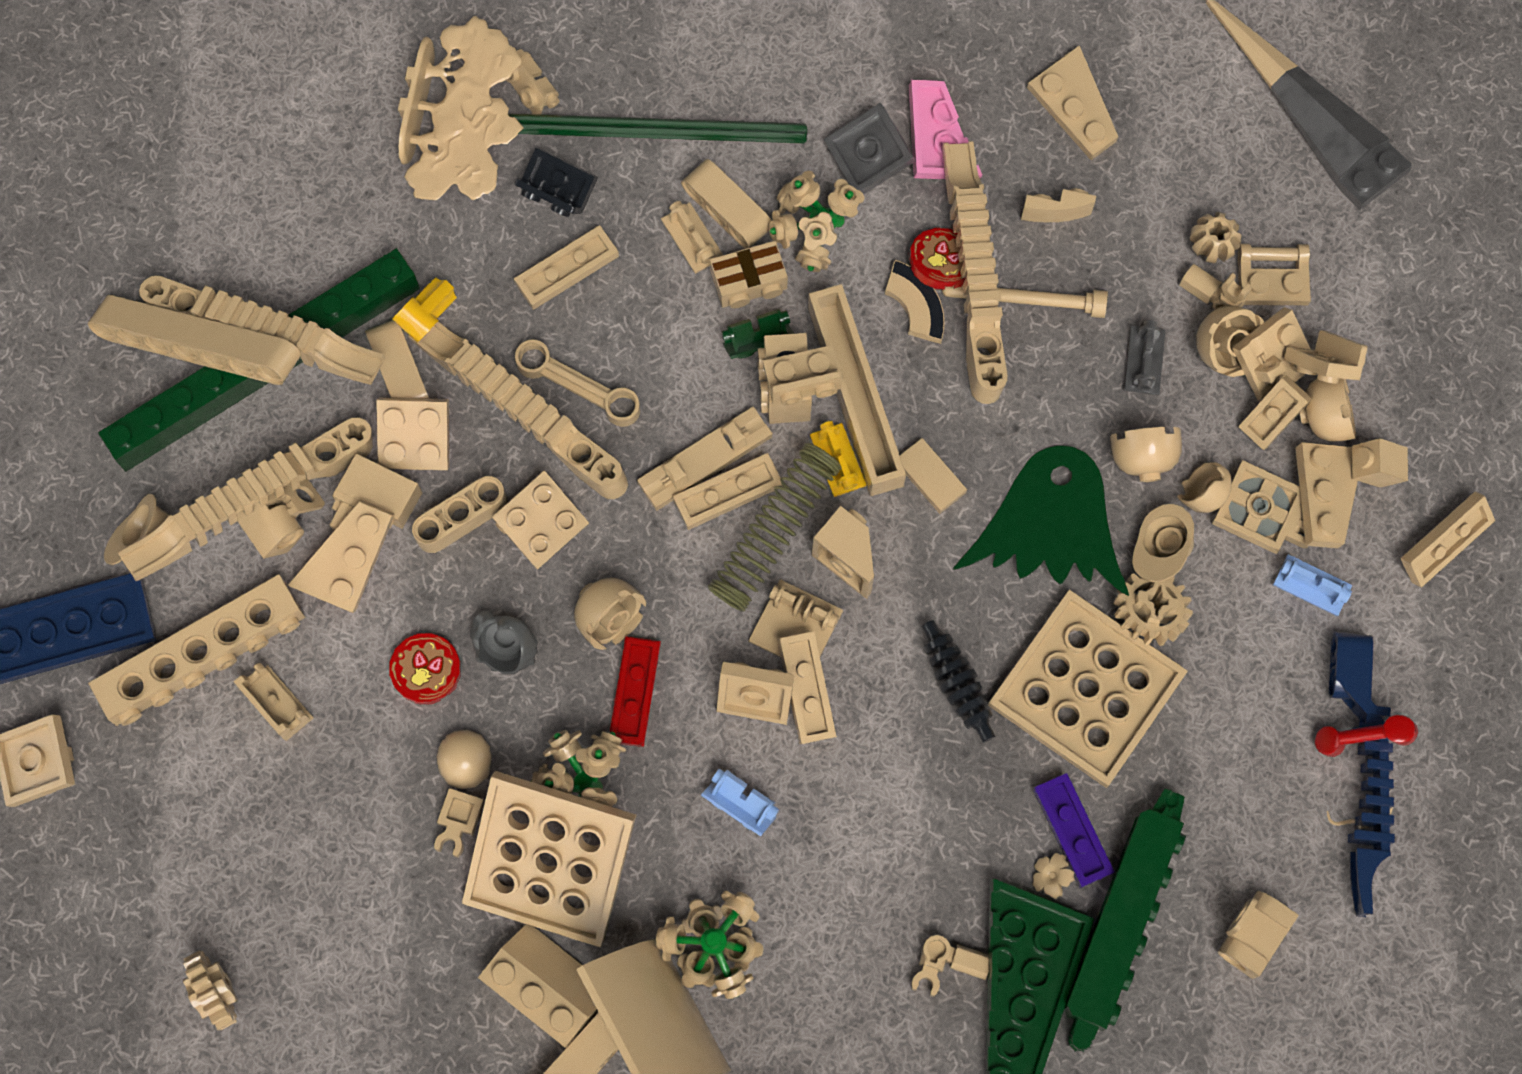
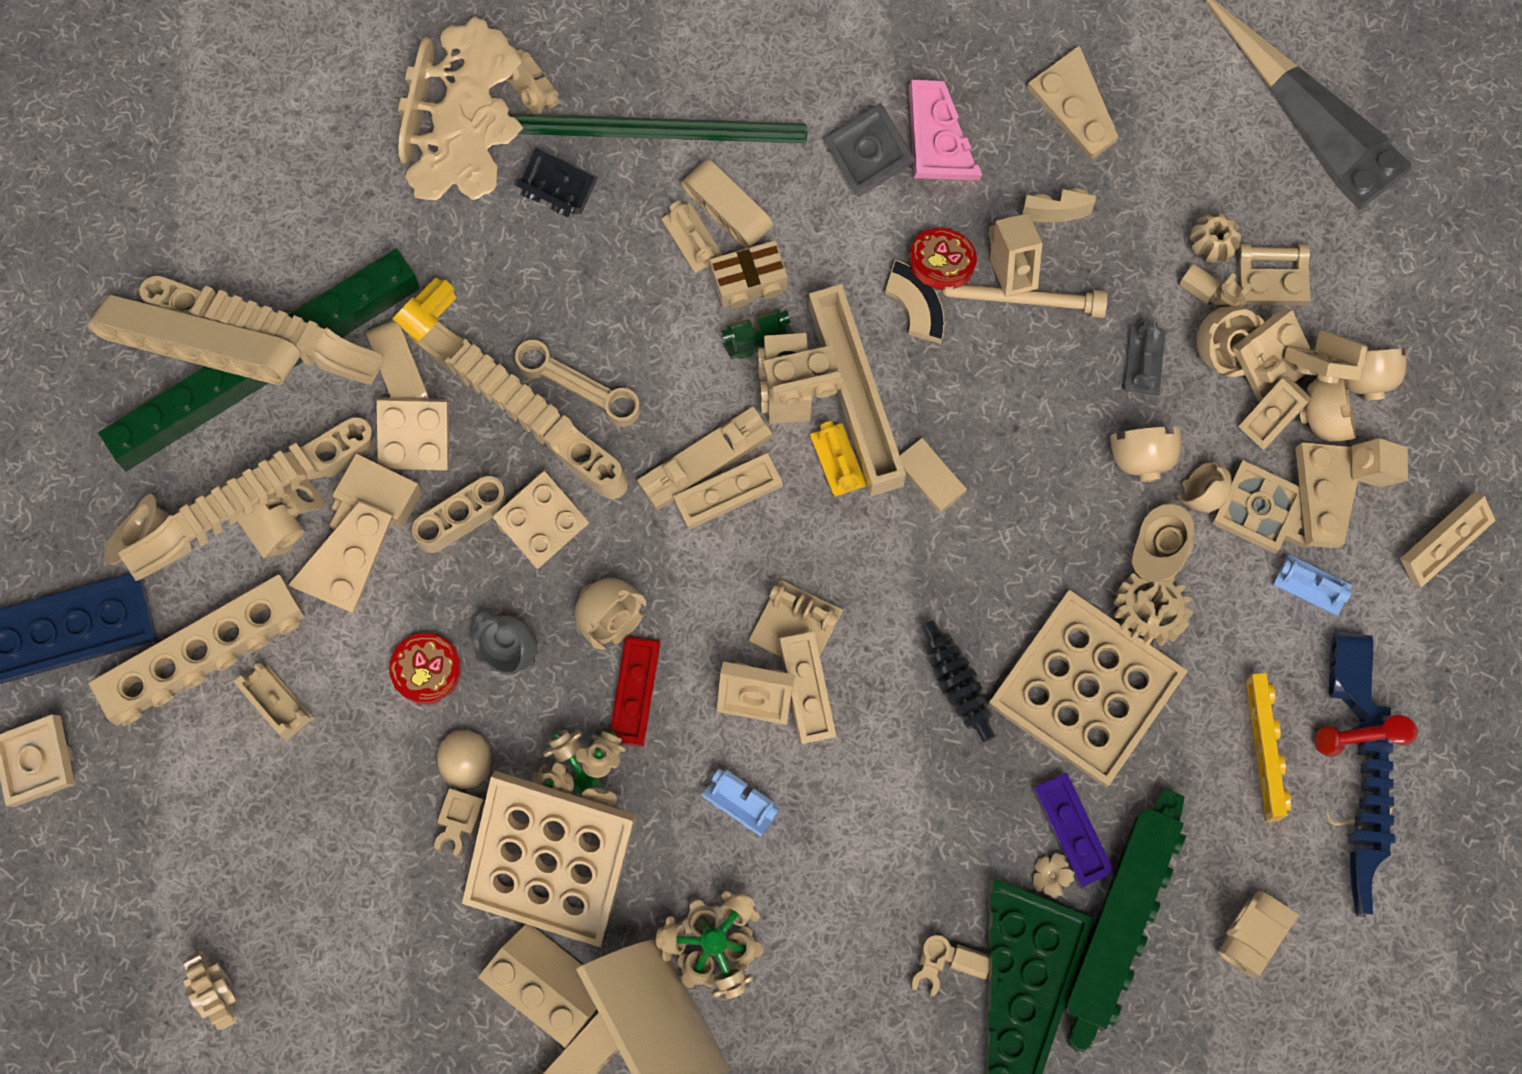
(566, 267): tan plate -> none
(821, 463): olive piece -> none
(822, 221): tan plant -> none
(846, 549): tan slope -> none
(965, 193): tan piece -> none
(1015, 254): none -> tan hinge
(1052, 521): dark green piece -> none
(1266, 733): none -> yellow plate
(1381, 373): none -> tan cylinder

